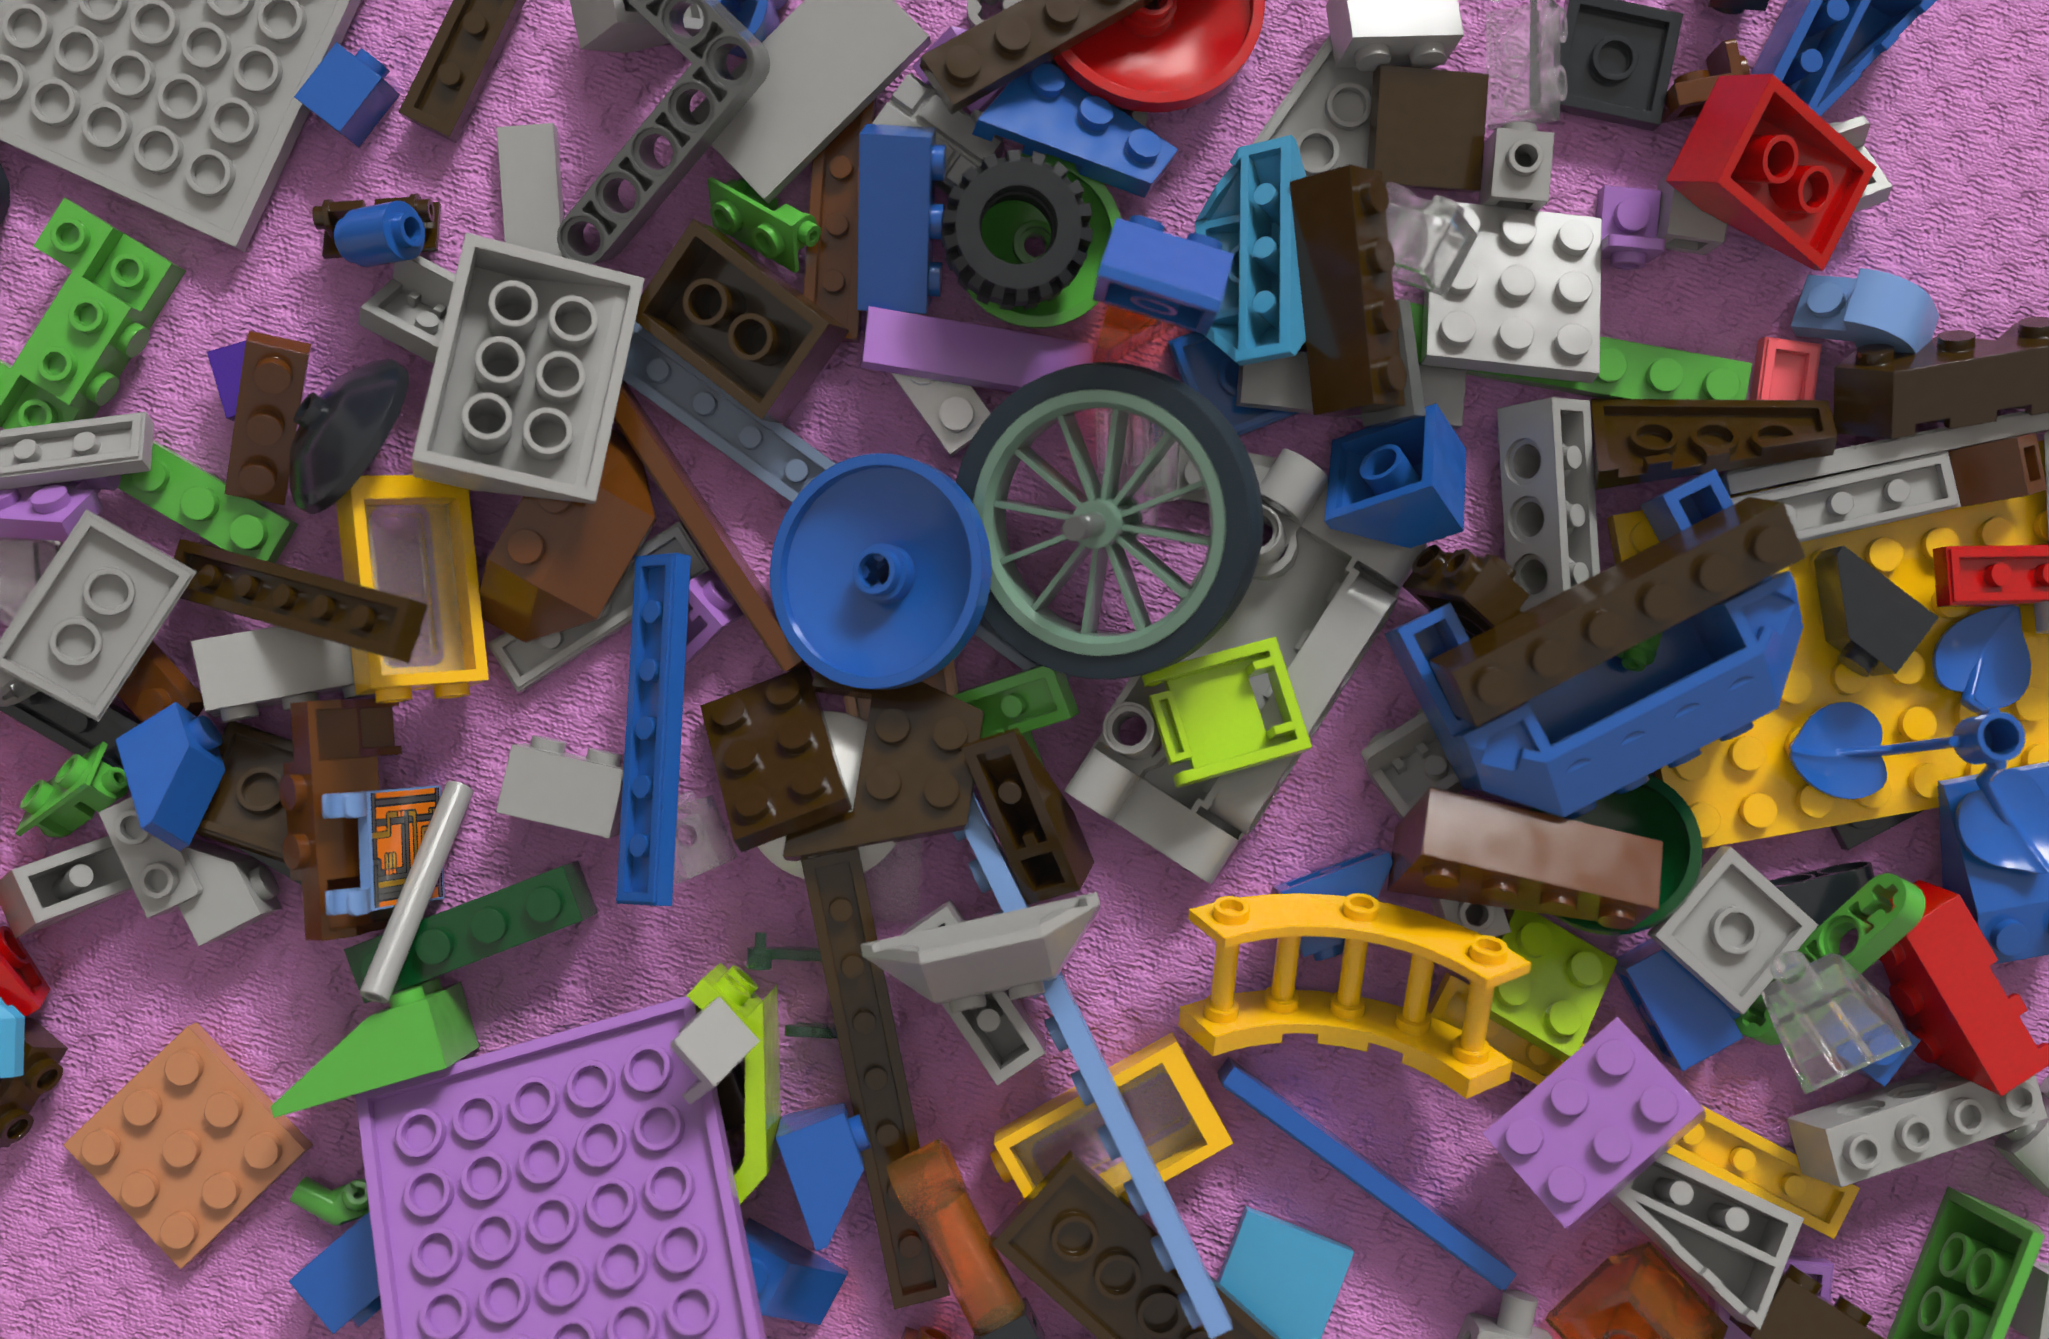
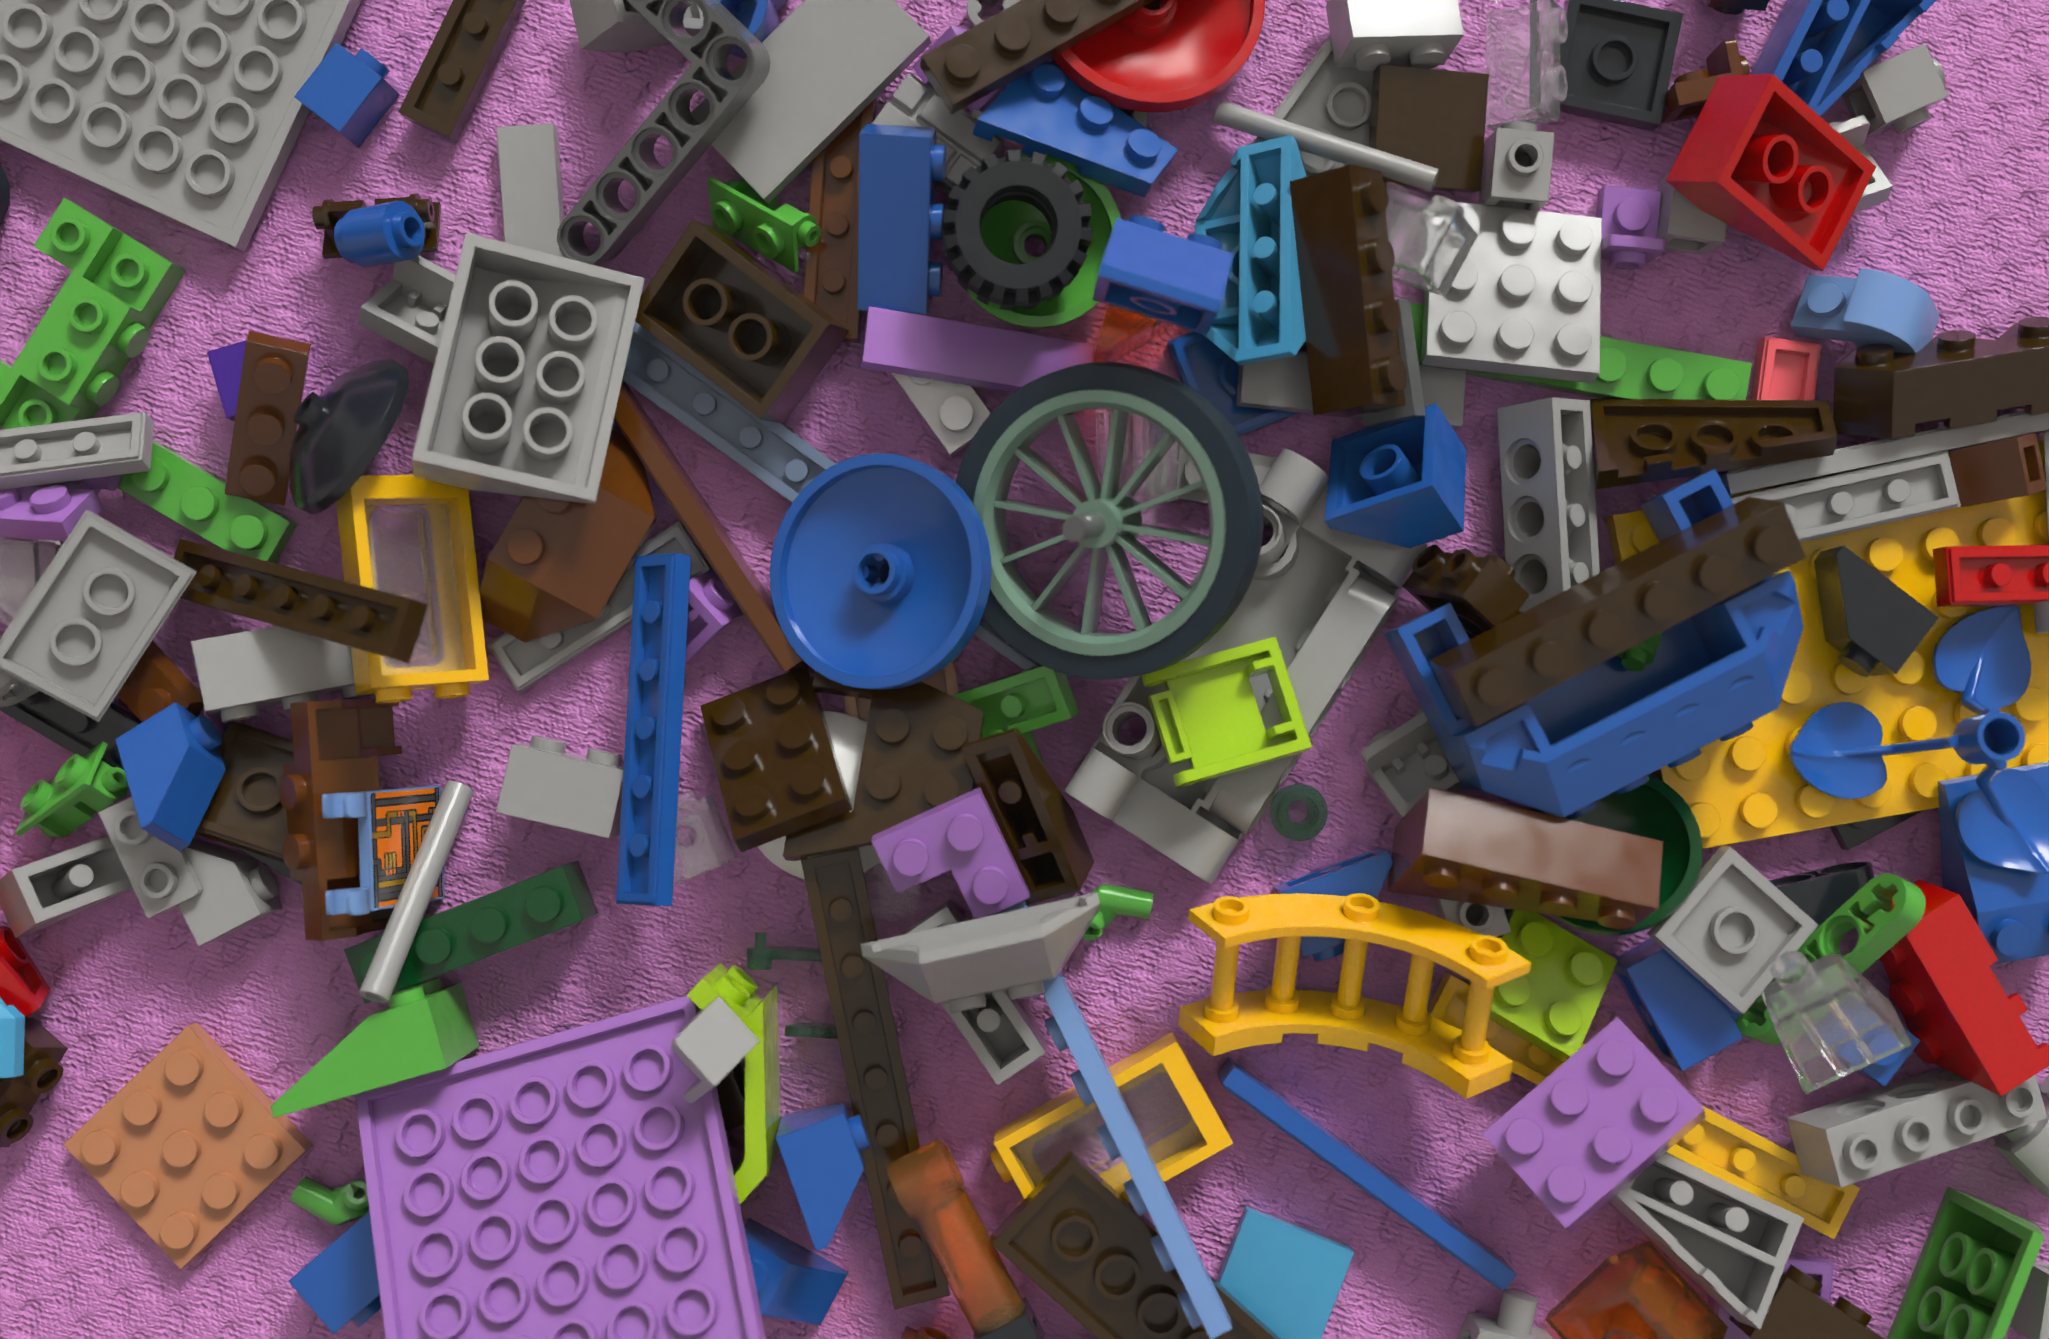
(959, 839): none -> medium lavender plate
(1118, 901): none -> bright green arm
(1311, 824): none -> clear green plate
(1327, 145): none -> light grey bar
(1898, 91): none -> light grey brick

